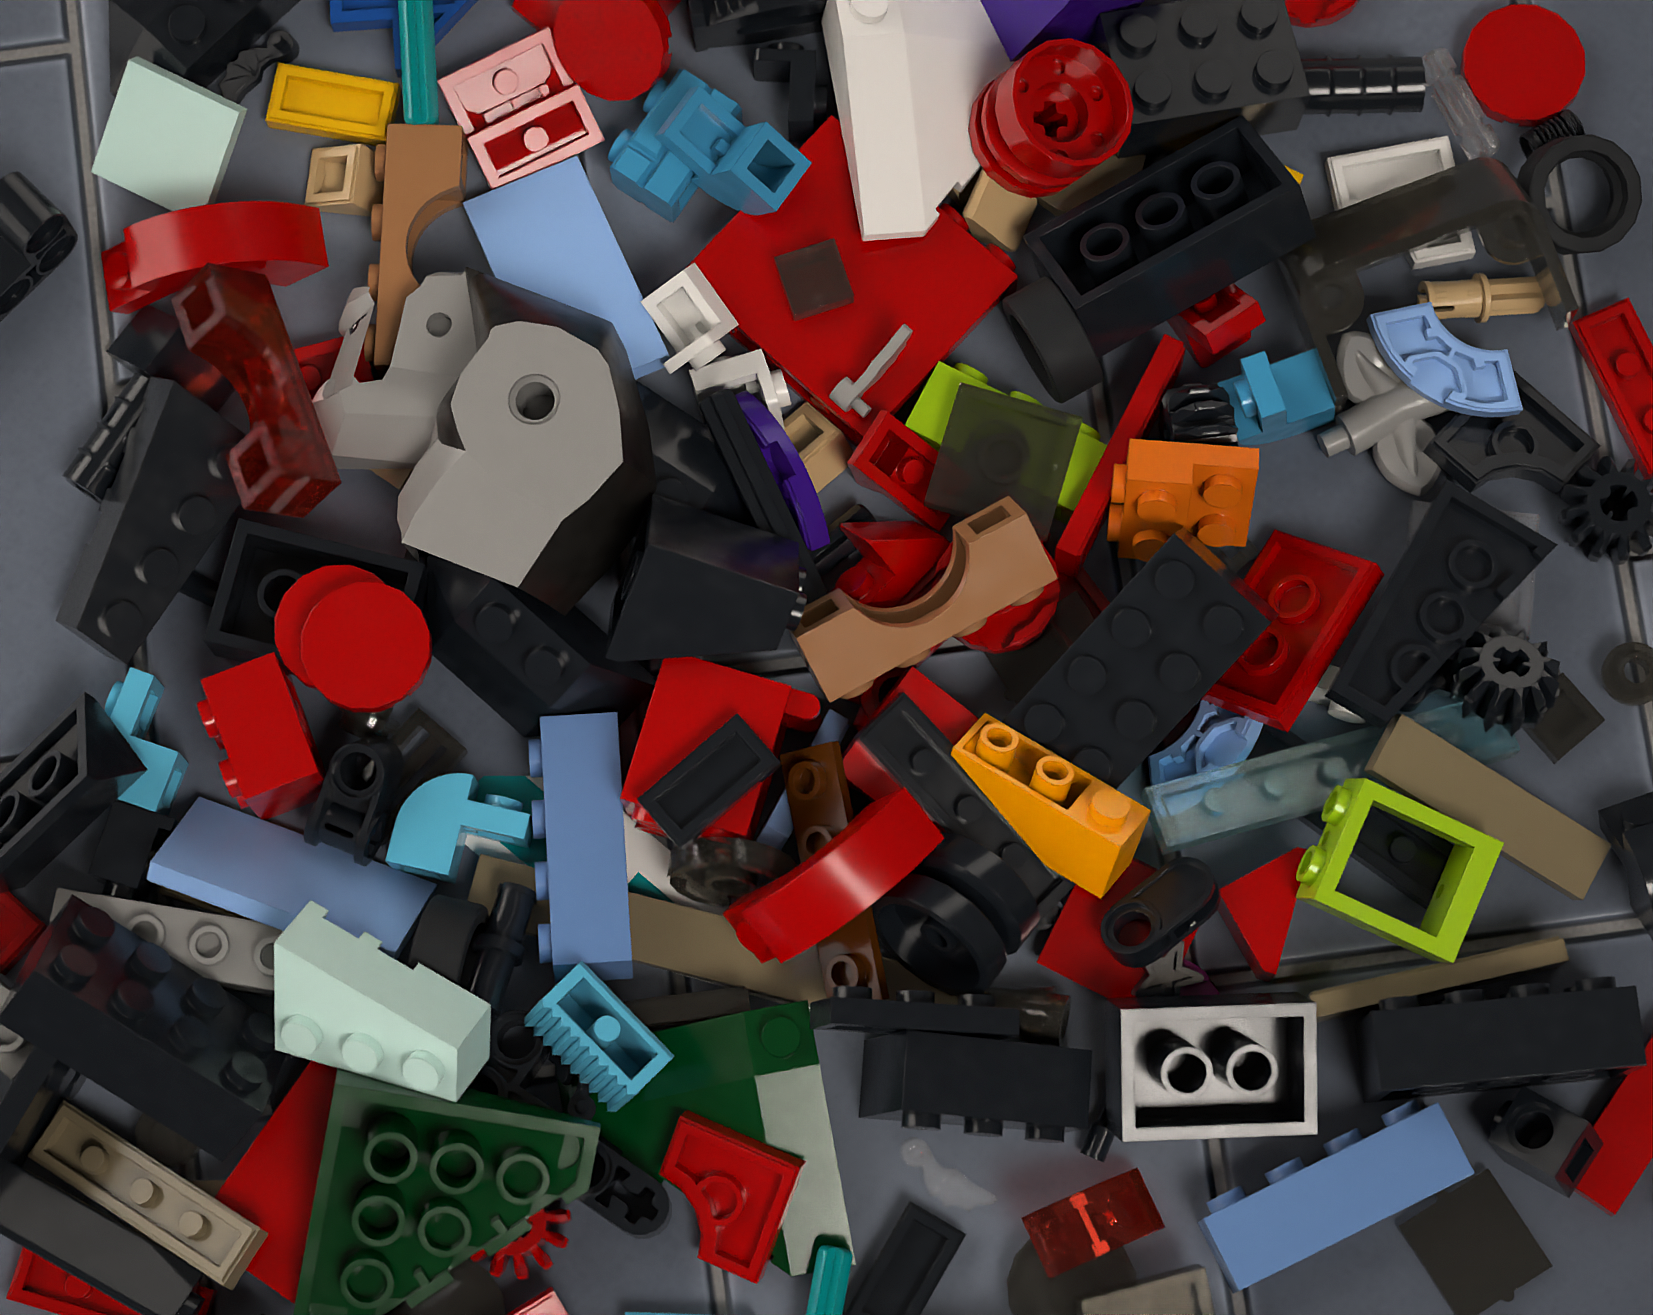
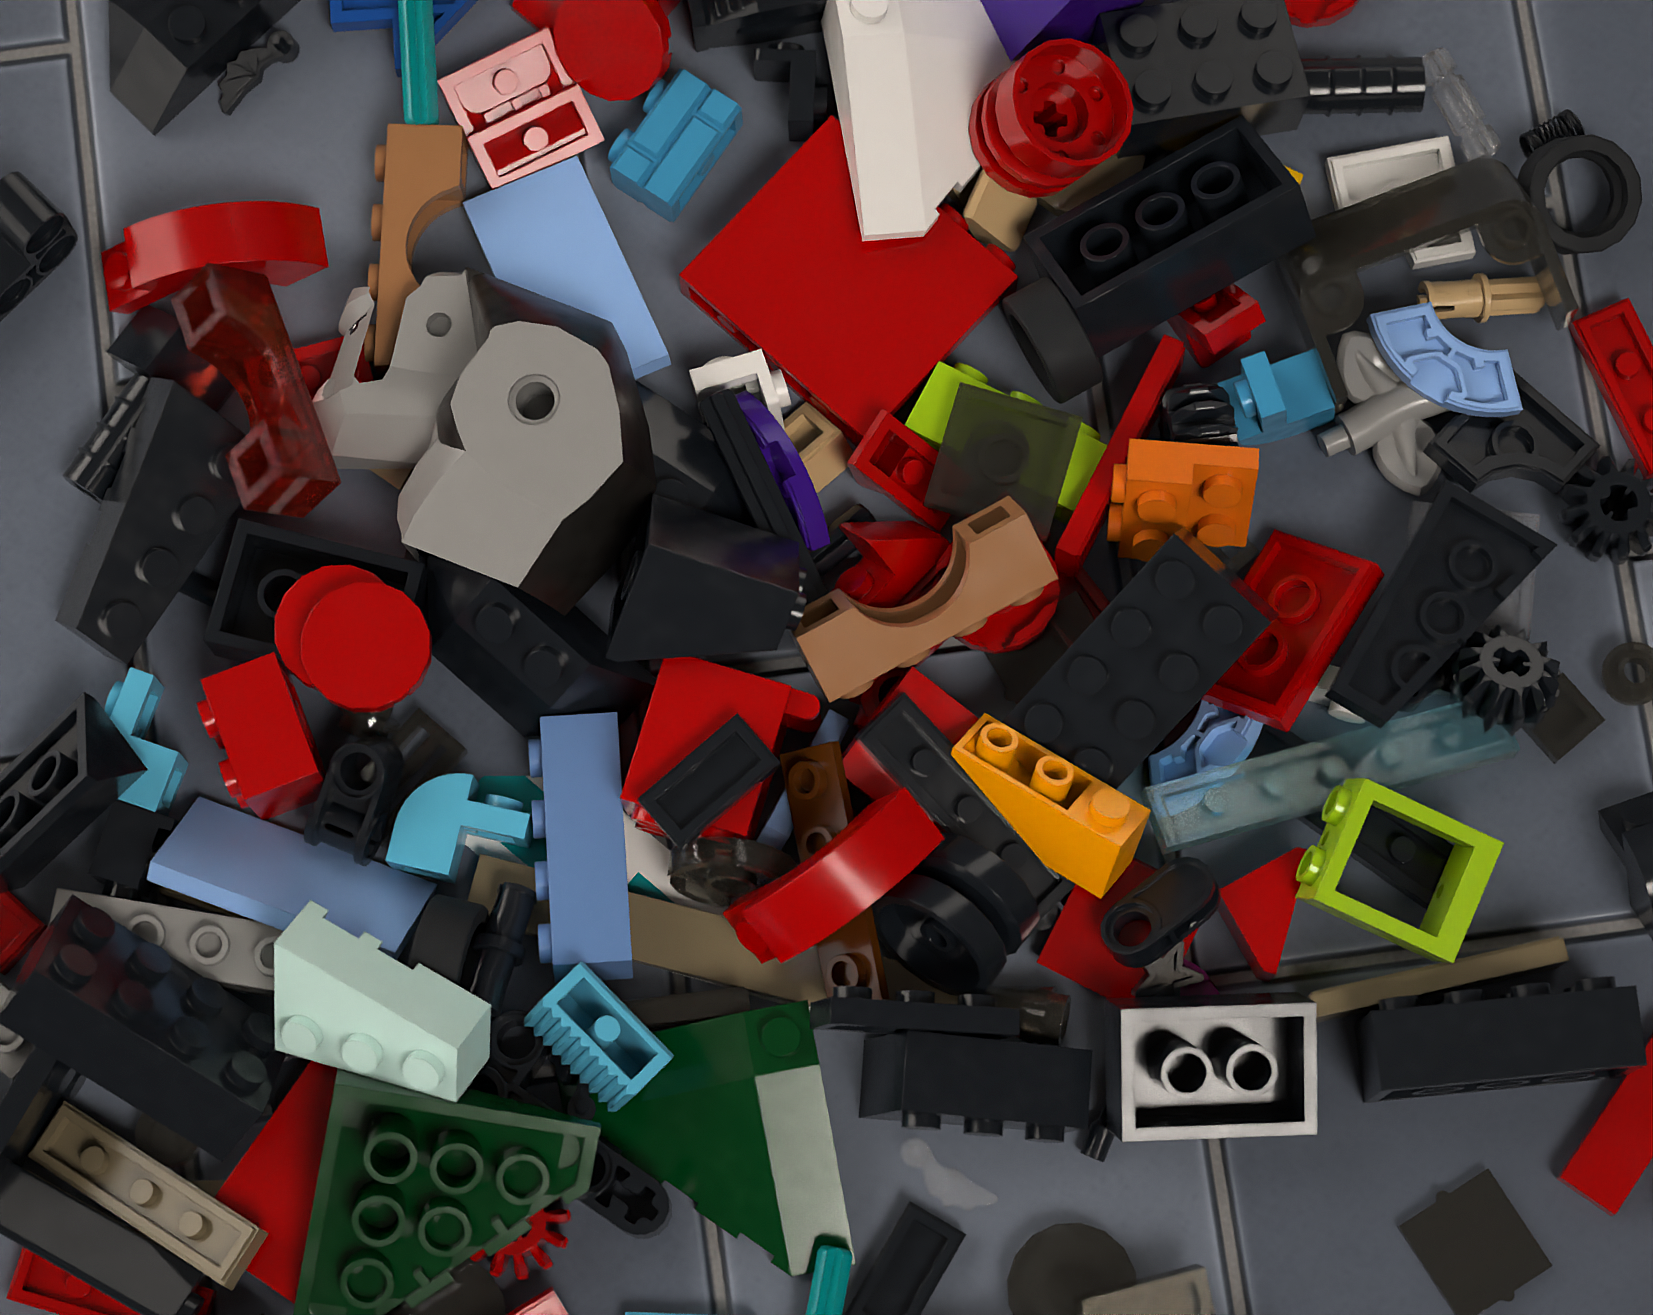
(168, 138): light aqua tile -> none
(332, 104): yellow tile -> none
(343, 180): tan slope -> none
(690, 318): white bracket -> none
(733, 163): dark azure brick -> none
(736, 1191): red tile -> none
(814, 279): clear smoke tile -> none
(849, 394): light grey piece -> none
(1093, 1222): clear red slope -> none
(1335, 1196): medium blue brick -> none
(1468, 791): dark tan tile -> none
(1523, 64): red tile -> none
(1562, 1159): black brick -> none

